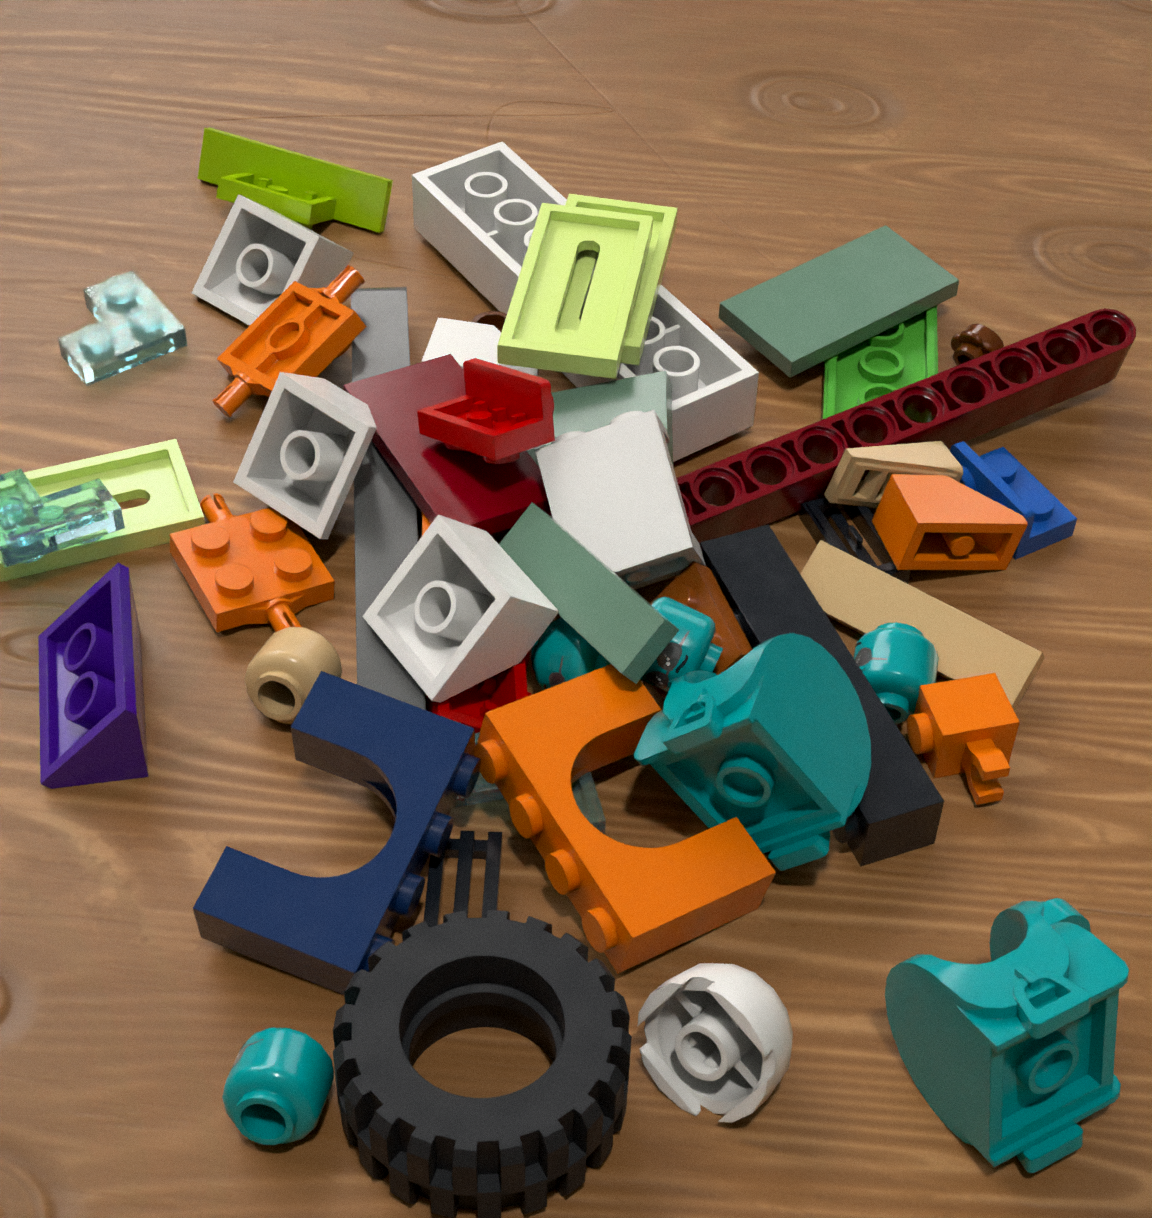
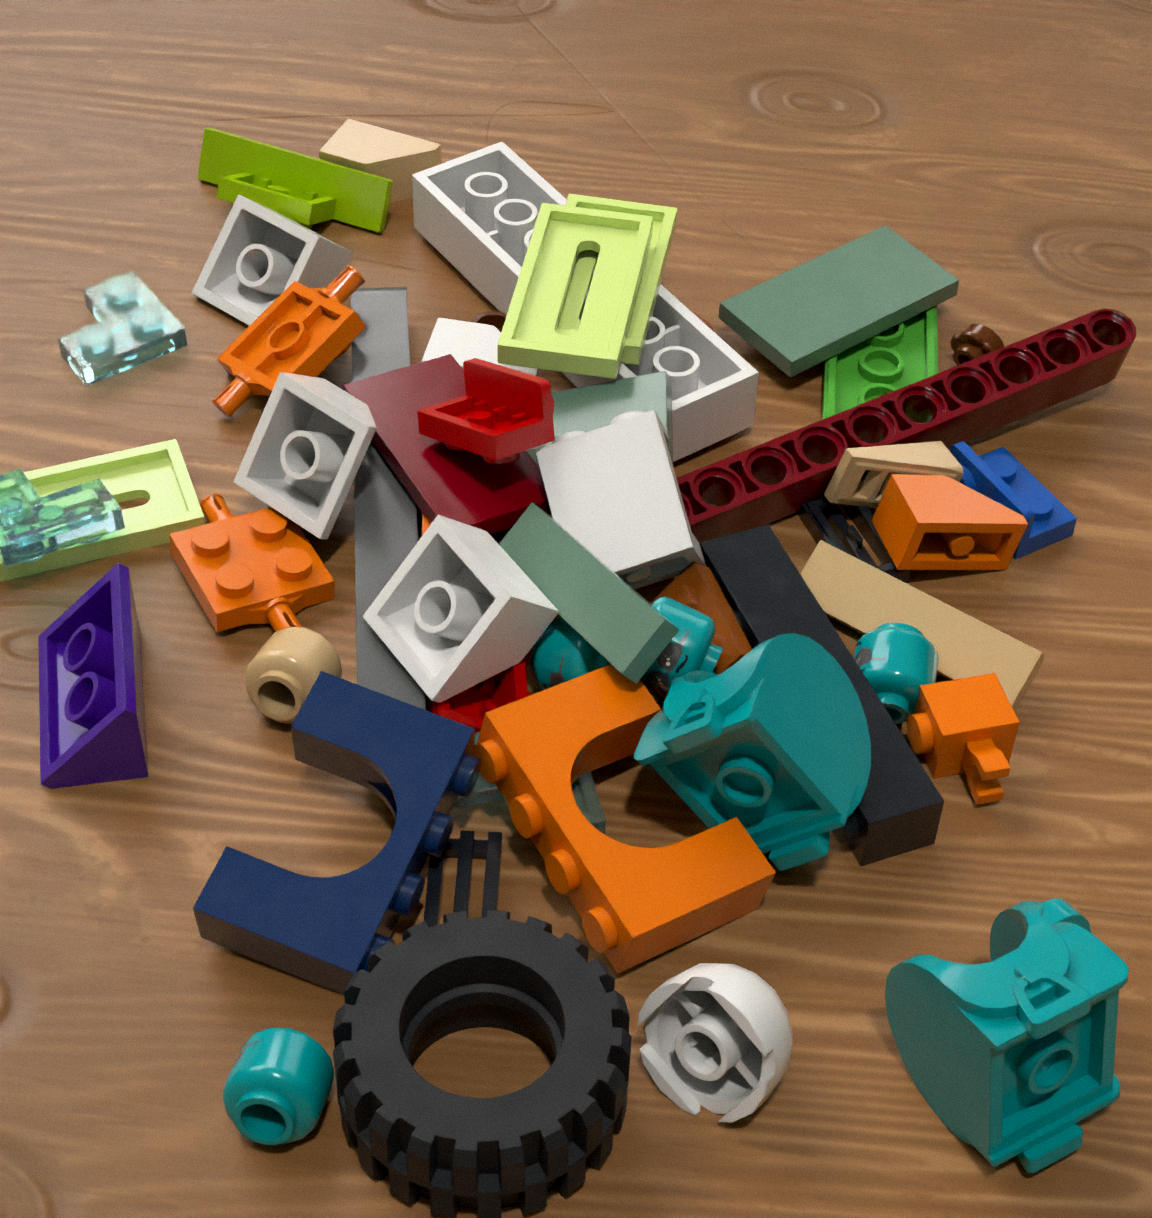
(382, 154): none -> tan slope

